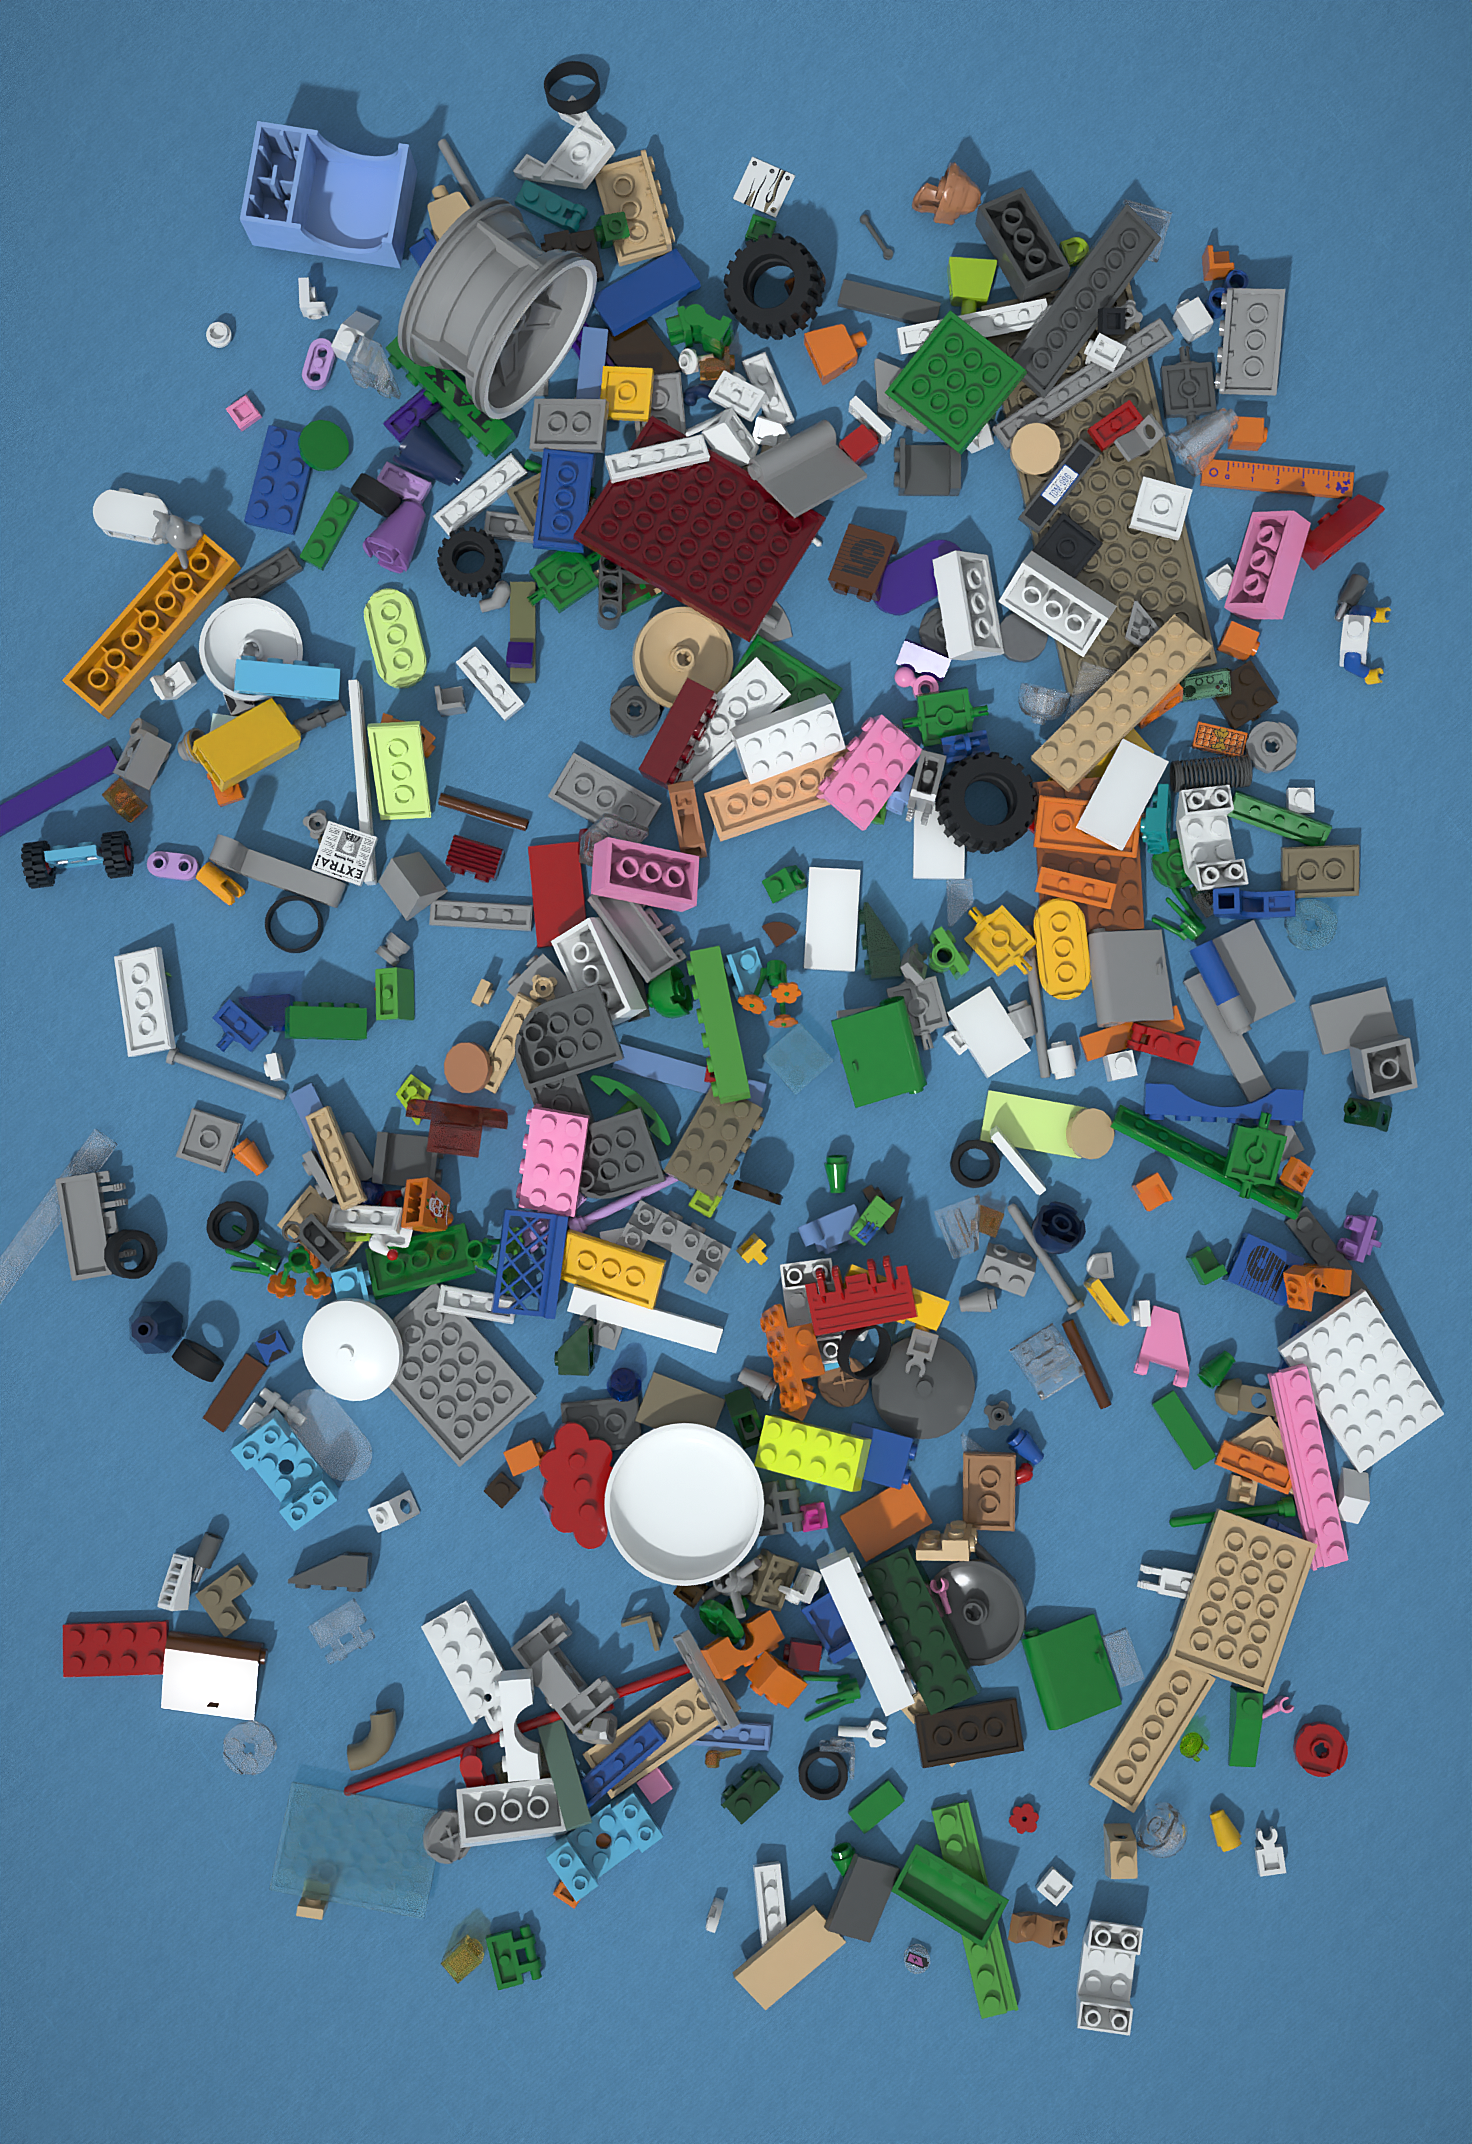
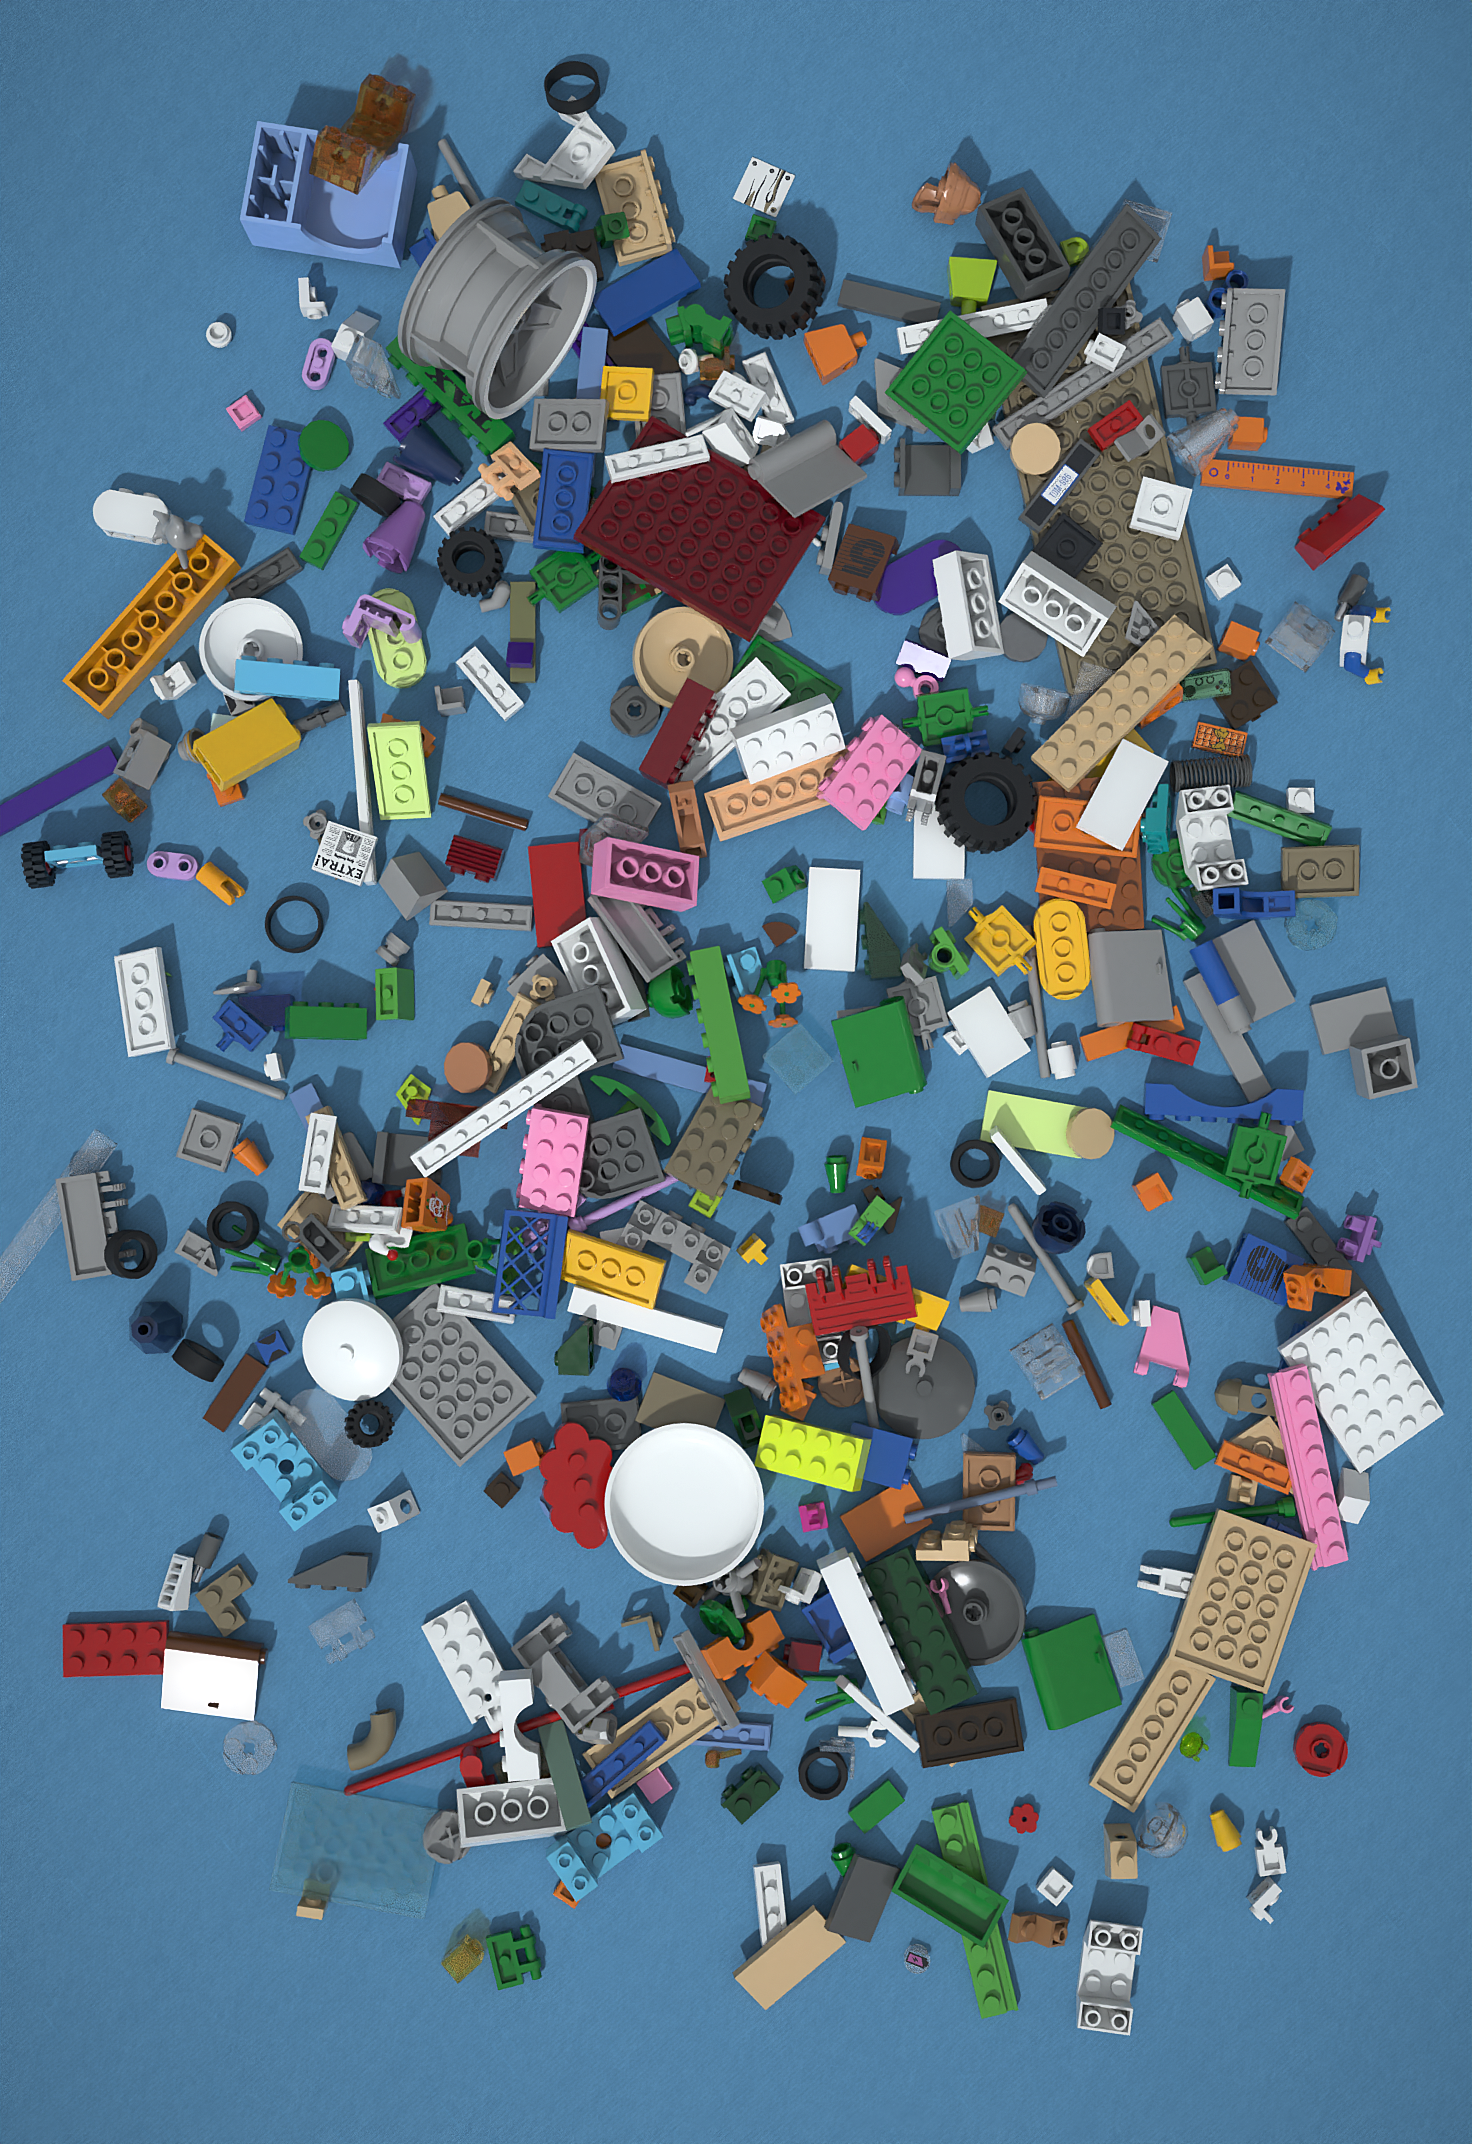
(198, 1251): none -> light grey slope
(243, 987): none -> light grey bar
(275, 872): light grey beam -> none
(318, 1153): none -> white plate
(353, 1424): none -> black tyre
(362, 144): none -> clear orange plate
(377, 614): none -> lavender piece
(503, 1107): none -> white plate
(514, 465): none -> light nougat plate
(714, 1915): white tile -> none
(774, 1517): dark grey plate -> none
(829, 535): none -> light grey hinge
(859, 1335): none -> light grey bar
(871, 1158): none -> orange bracket
(877, 1713): none -> white tile
(888, 253): dark grey hinge -> none
(1015, 742): none -> black plate
(1029, 1487): none -> sand blue bar
(1120, 1065): white brick -> none
(1216, 1369): green cone -> none
(1262, 1896): none -> white bracket
(1267, 565): bright pink brick -> none
(1270, 732): light grey plate -> none
(1300, 636): none -> clear slope
(1367, 1113): dark green bracket -> none

